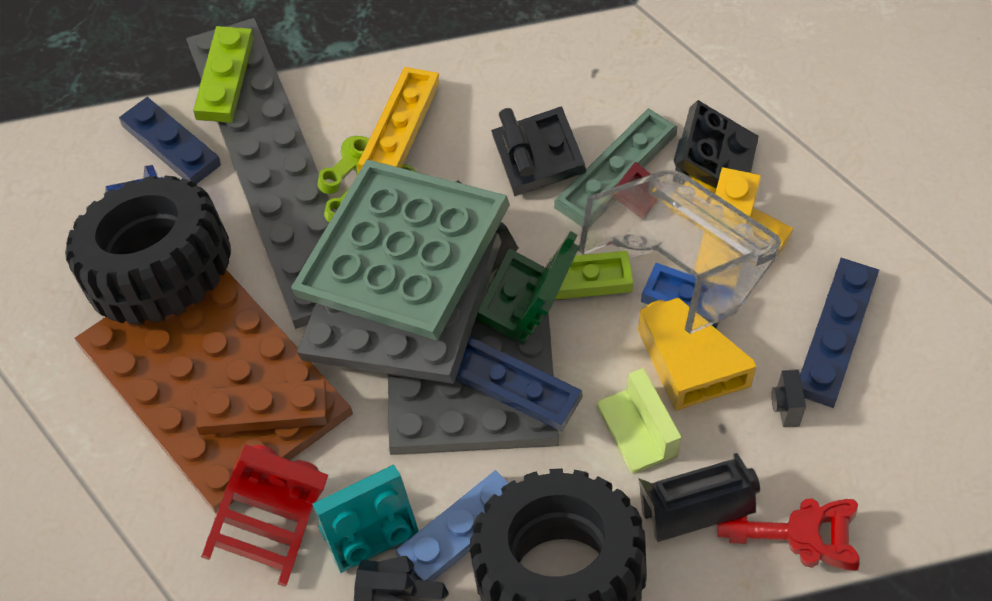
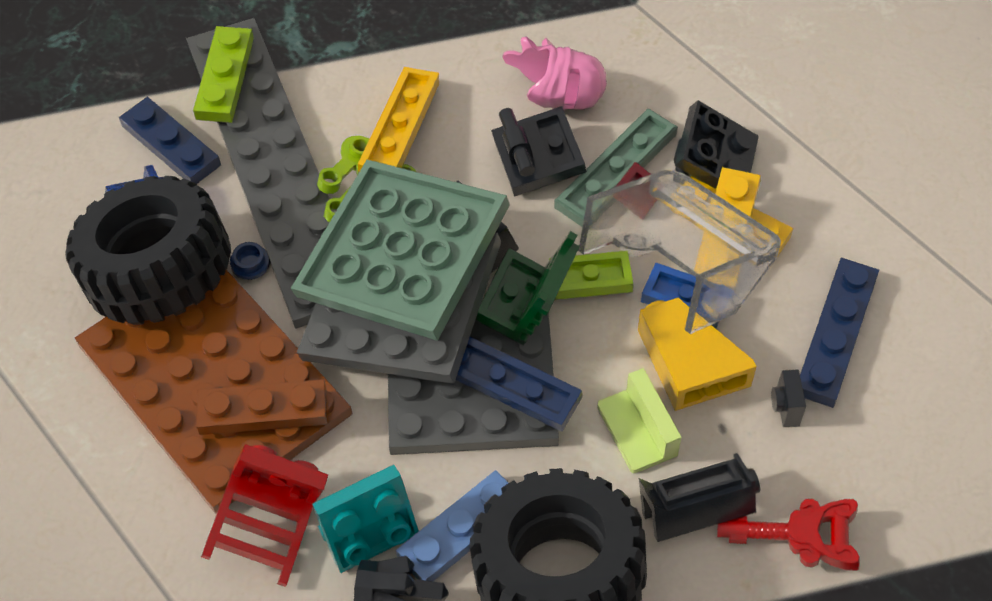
(249, 261): none -> dark blue plate
(560, 75): none -> bright pink piece

